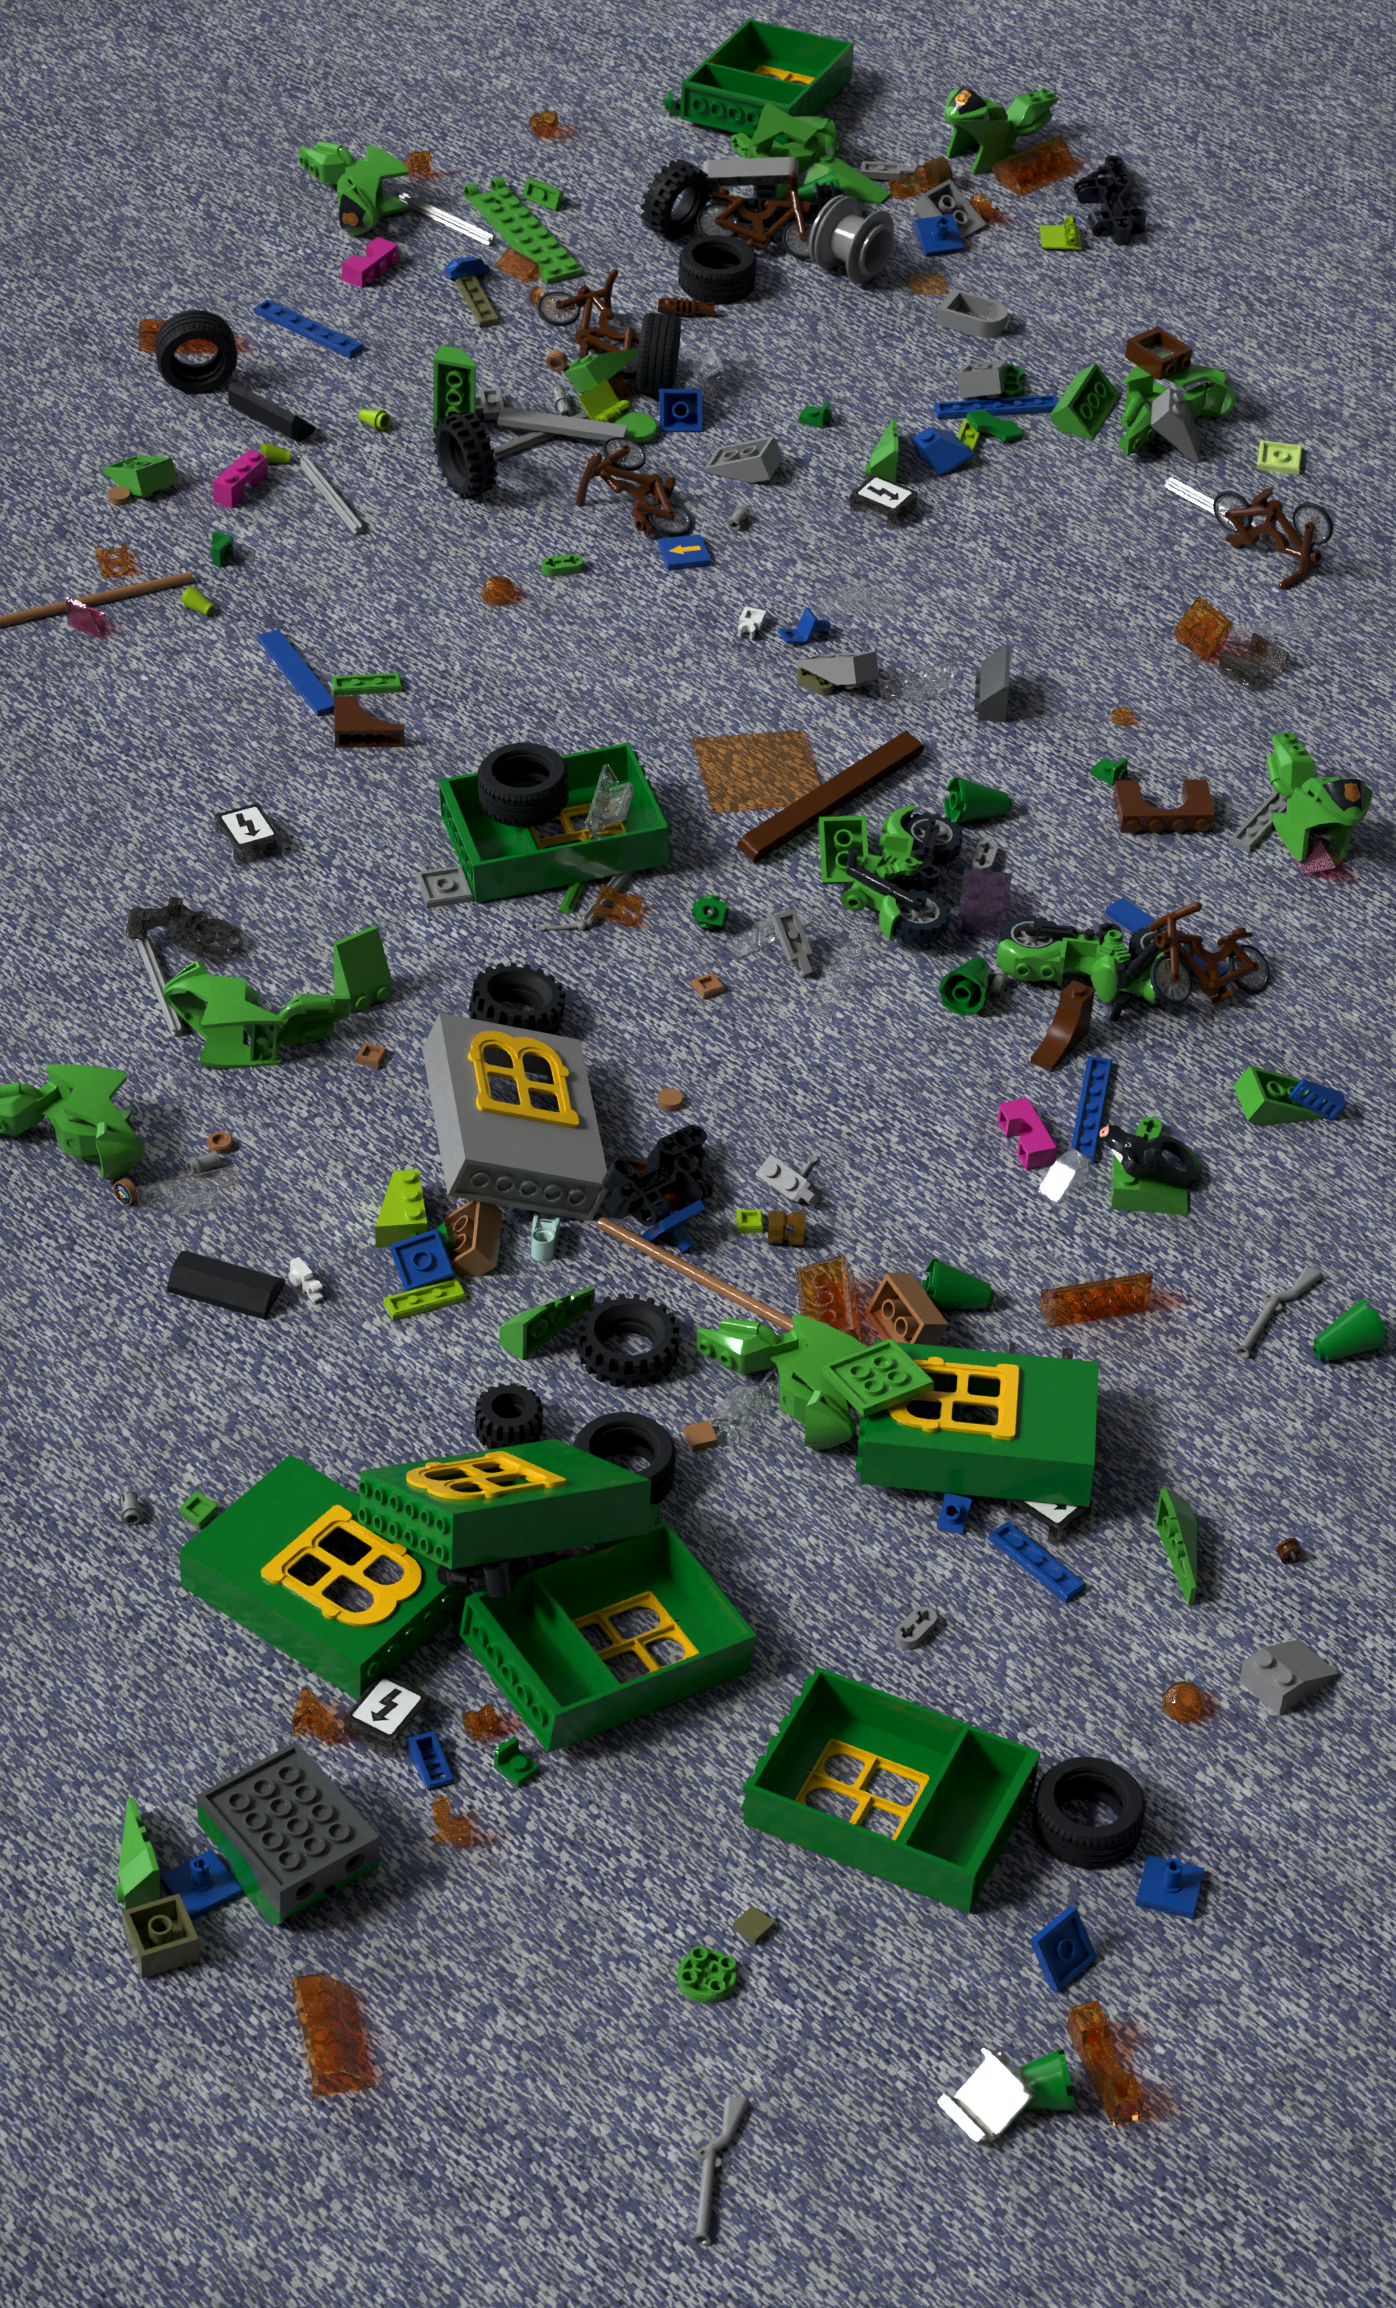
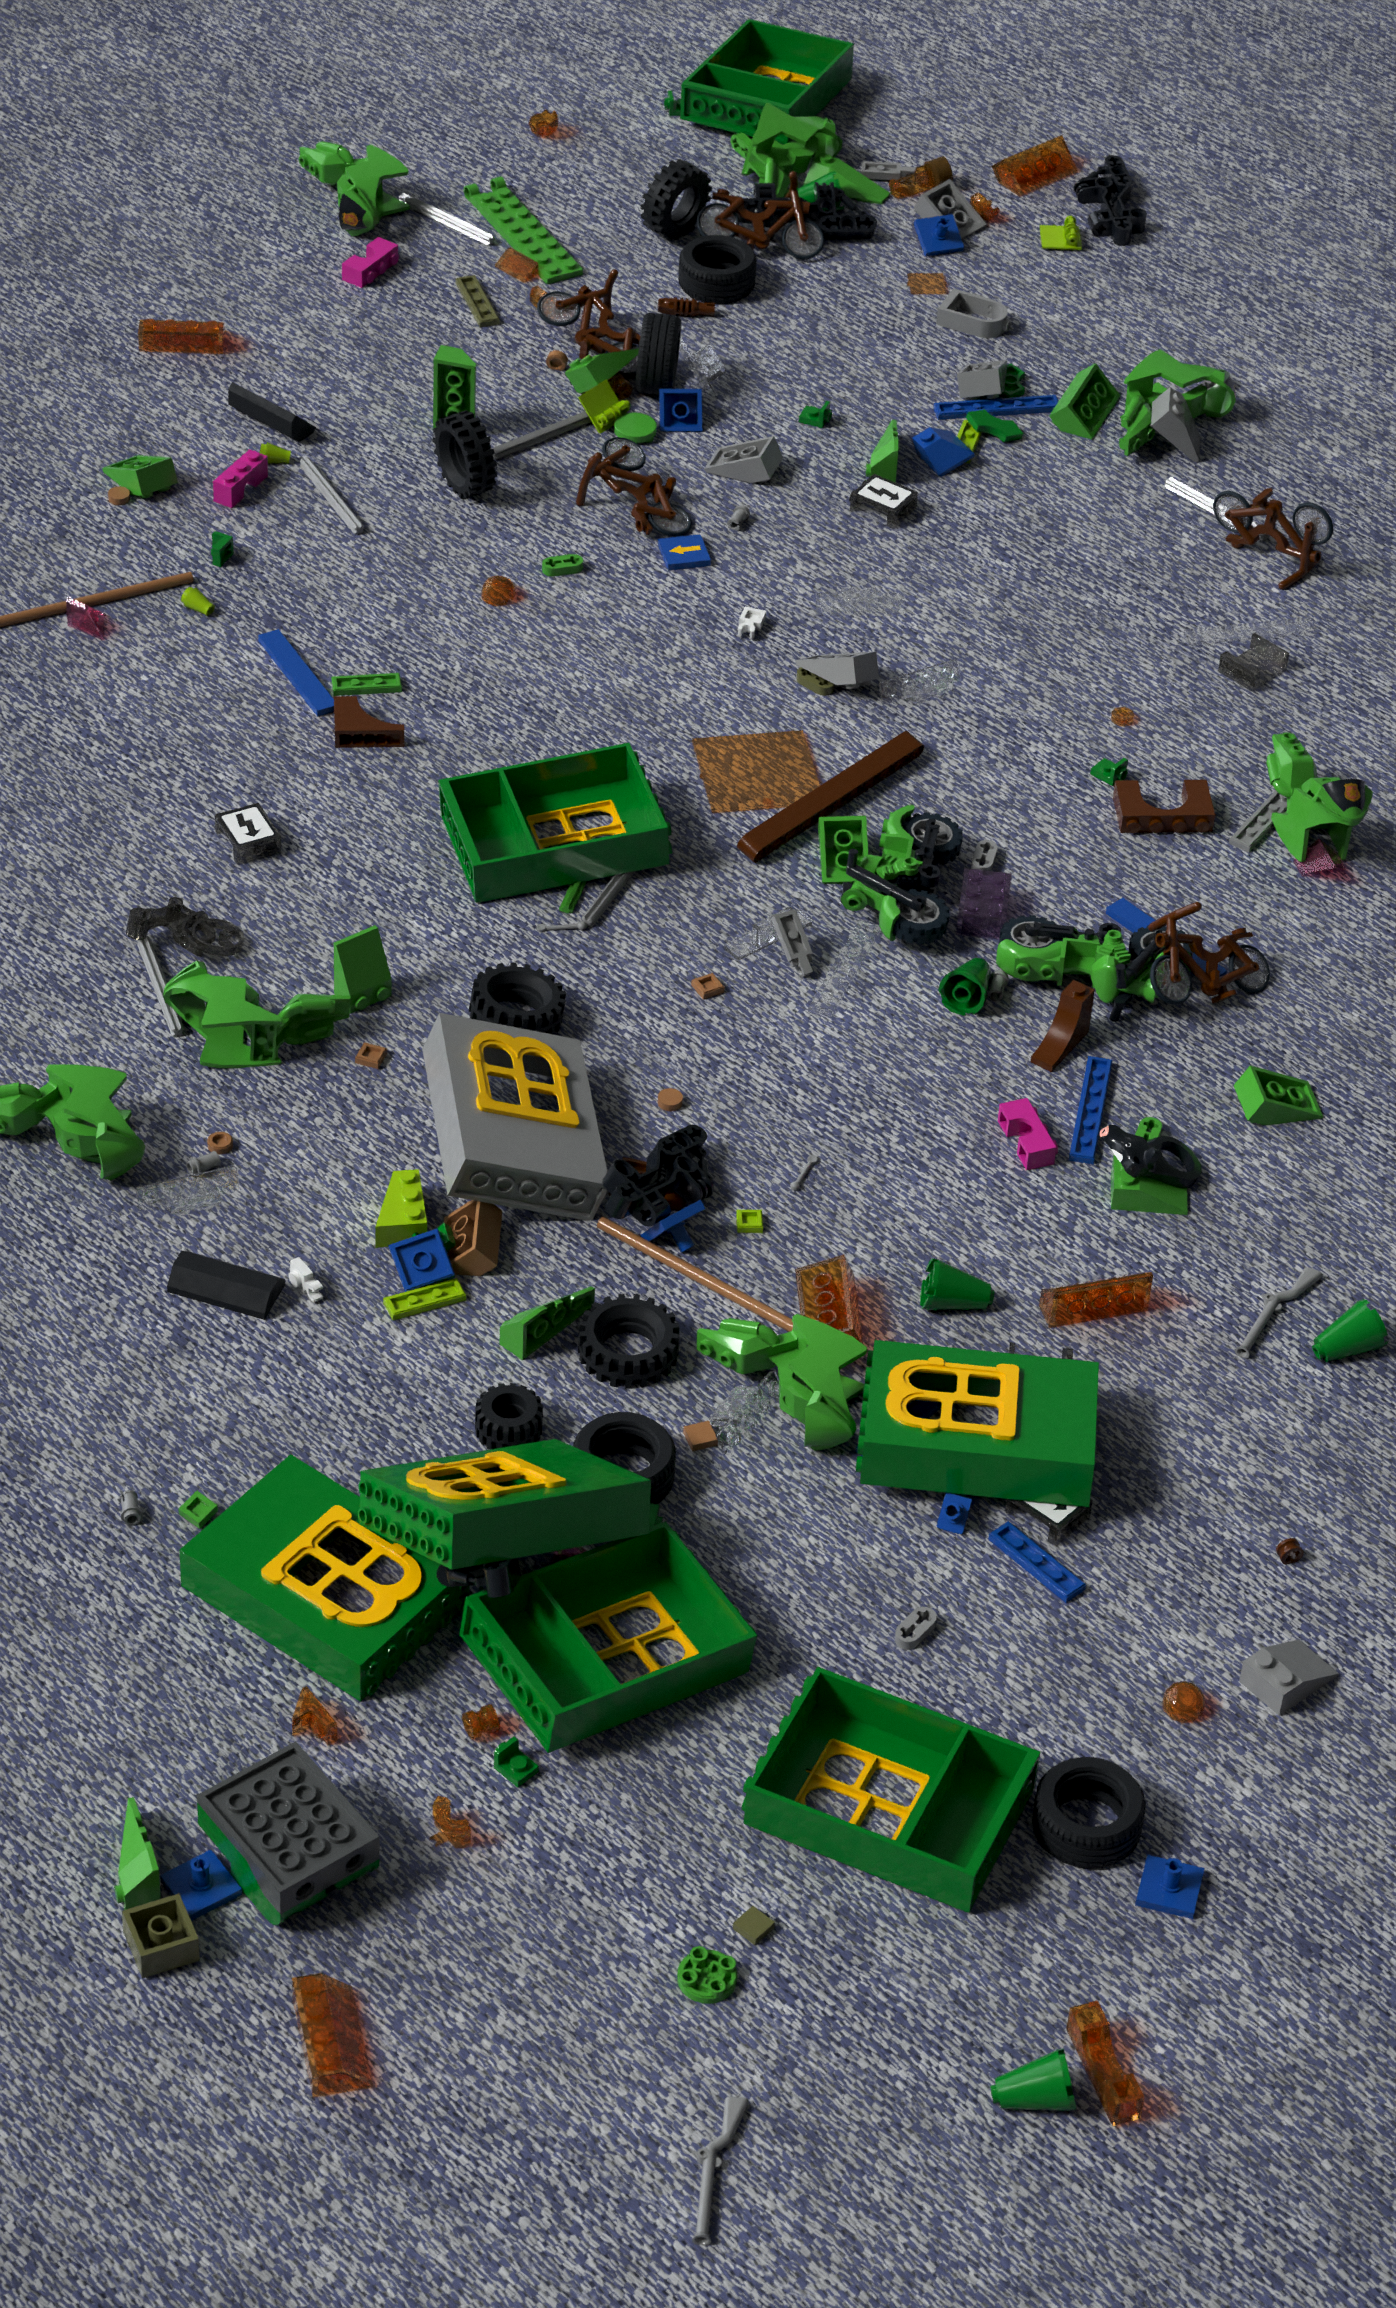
(123, 561): clear orange piece -> none
(125, 1191): tile -> none
(190, 326): black tyre -> none
(308, 328): blue tile -> none
(375, 418): lime cone -> none
(385, 1713): panel -> none
(418, 160): clear orange piece -> none
(423, 1741): blue slope -> none
(444, 886): light grey tile -> none
(466, 267): blue slope -> none
(490, 402): light grey plate -> none
(523, 764): black tyre -> none
(543, 194): bright green tile -> none
(544, 1238): light aqua piece -> none
(560, 424): light grey tile -> none
(562, 402): light grey pin -> none
(608, 803): clear bracket -> none
(619, 901): clear orange piece -> none
(719, 912): green brick -> none
(748, 172): light grey beam -> none
(777, 1227): pearl gold wheel -> none
(786, 1181): light grey hinge -> none
(807, 625): blue bracket -> none
(846, 237): light grey wheel -> none
(877, 1377): bright green plate -> none
(905, 1311): medium nougat slope -> none
(974, 801): green cone -> none
(988, 124): bright green piece -> none
(989, 2098): clear smoke panel -> none
(993, 686): dark grey slope -> none
(1063, 1949): blue tile -> none
(1065, 1176): clear slope -> none
(1158, 353): reddish brown window -> none
(1178, 1533): bright green wedge -> none
(1203, 629): clear orange slope -> none
(1279, 457): yellowish green tile -> none
(1329, 1109): blue slope -> none

